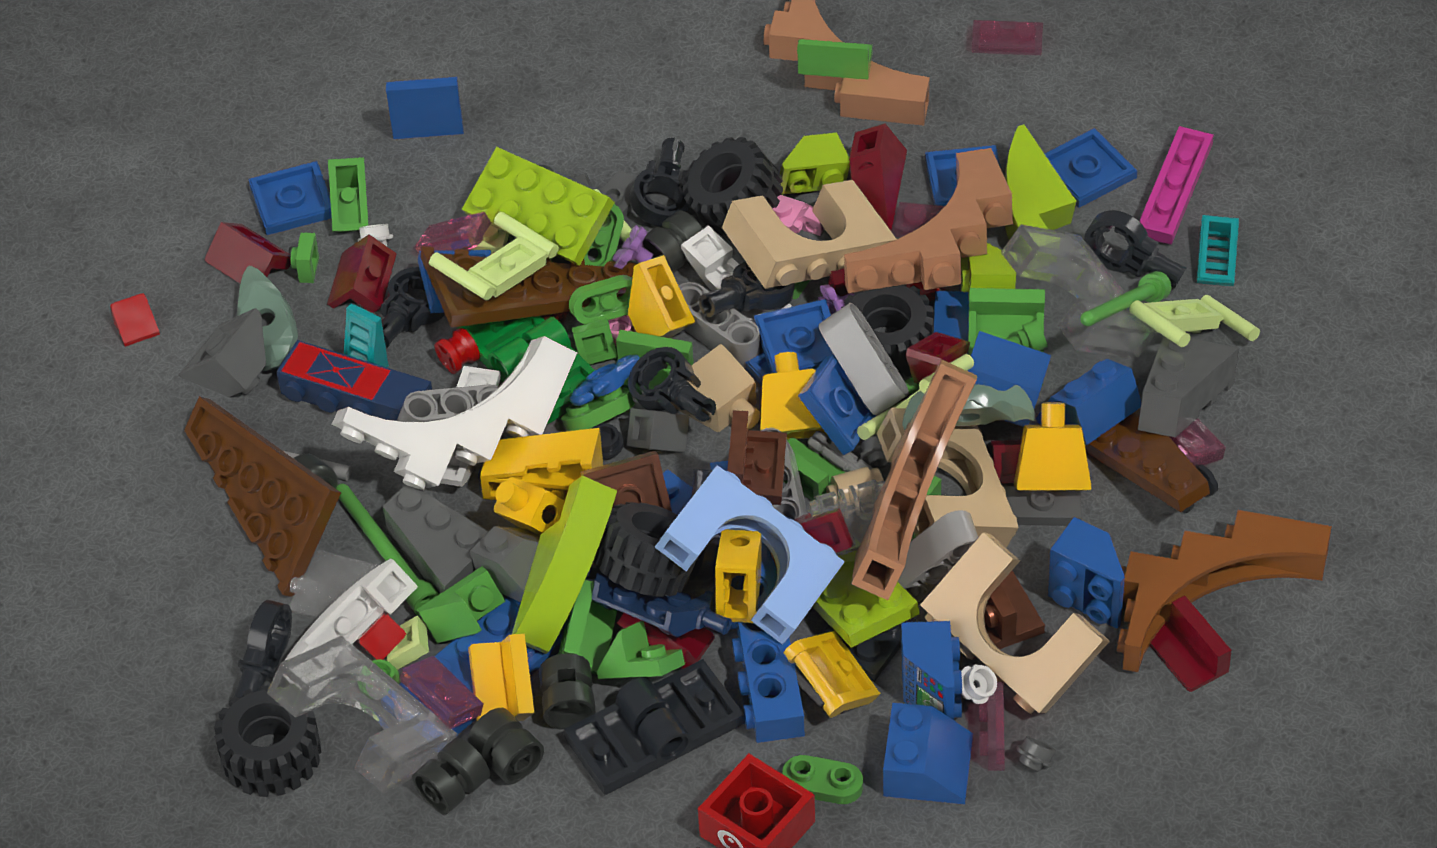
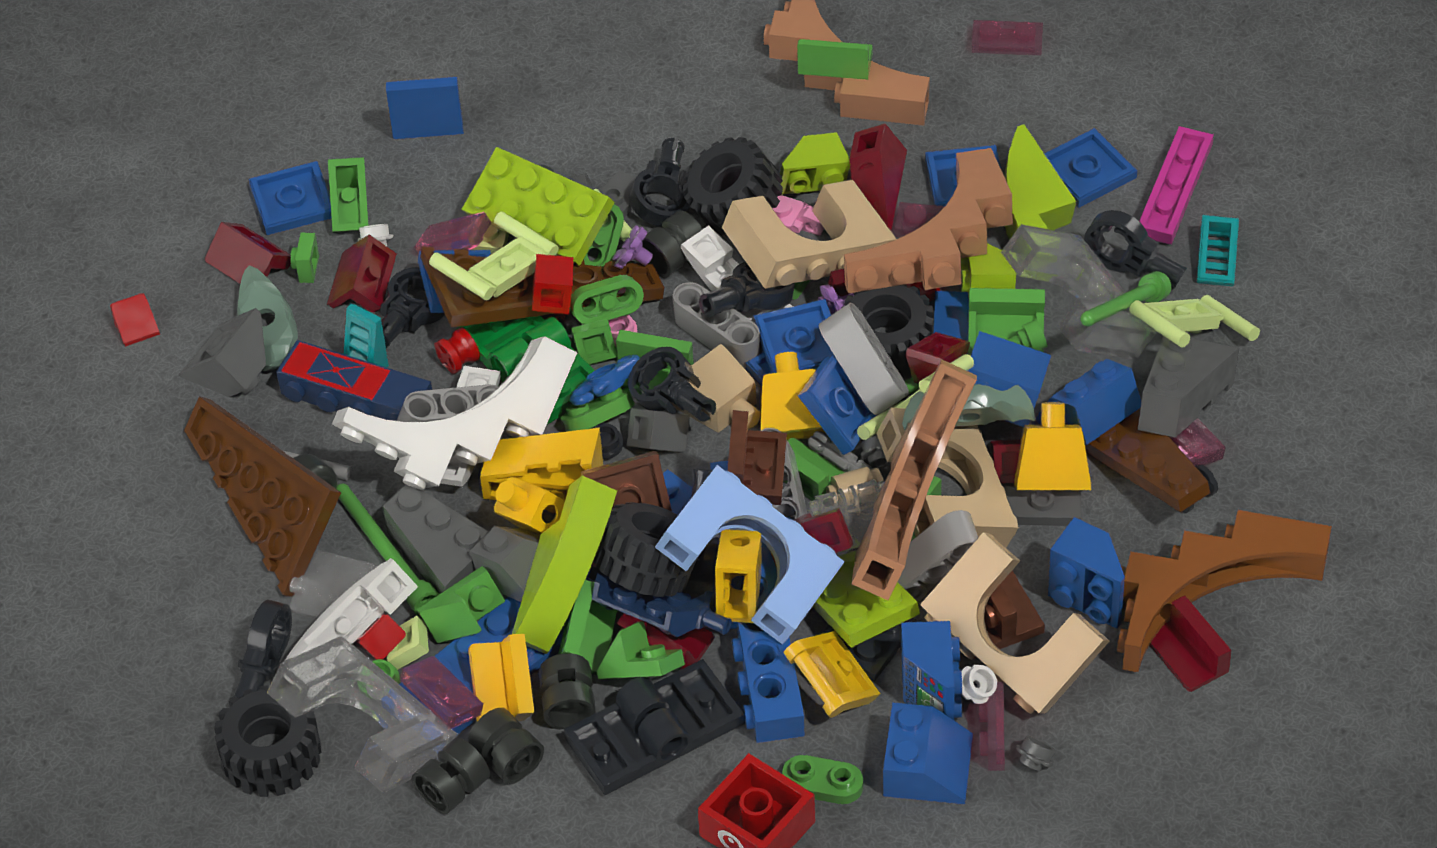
(552, 284): none -> red brick
(657, 301): yellow slope -> none

